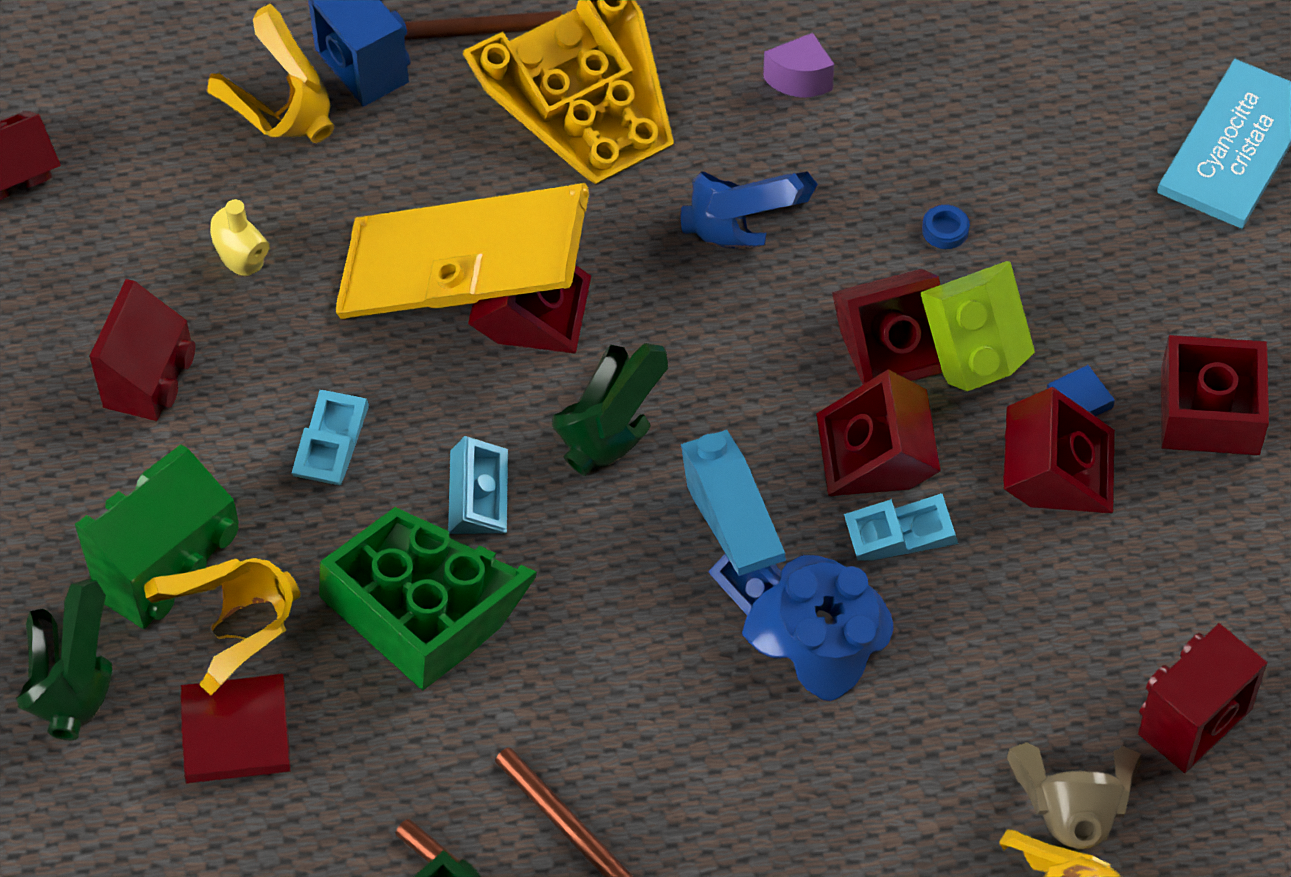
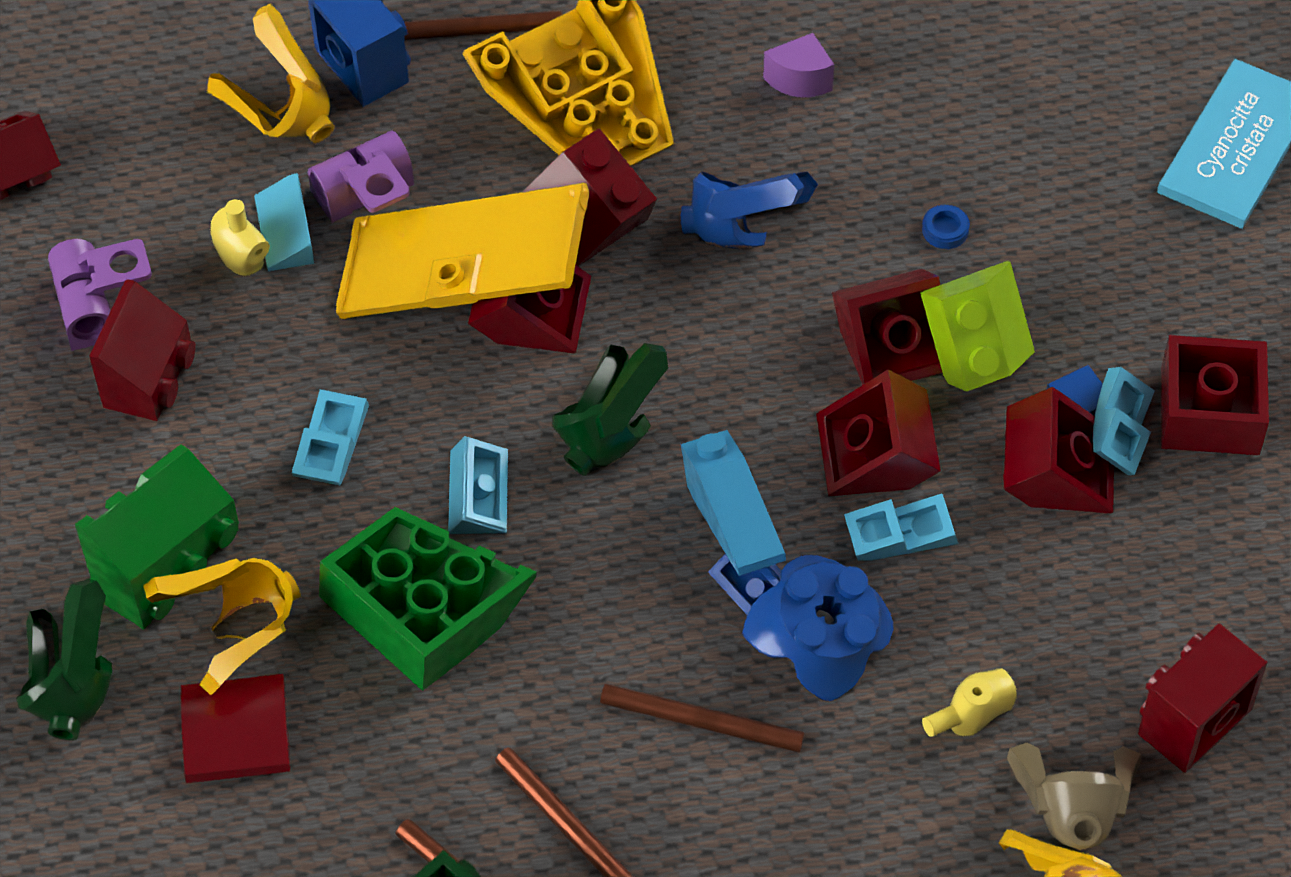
(80, 282): none -> medium lavender piece
(284, 224): none -> medium azure slope
(366, 176): none -> medium lavender piece
(616, 193): none -> dark red slope
(702, 717): none -> copper bar
(974, 704): none -> light yellow piece
(1119, 420): none -> medium azure slope

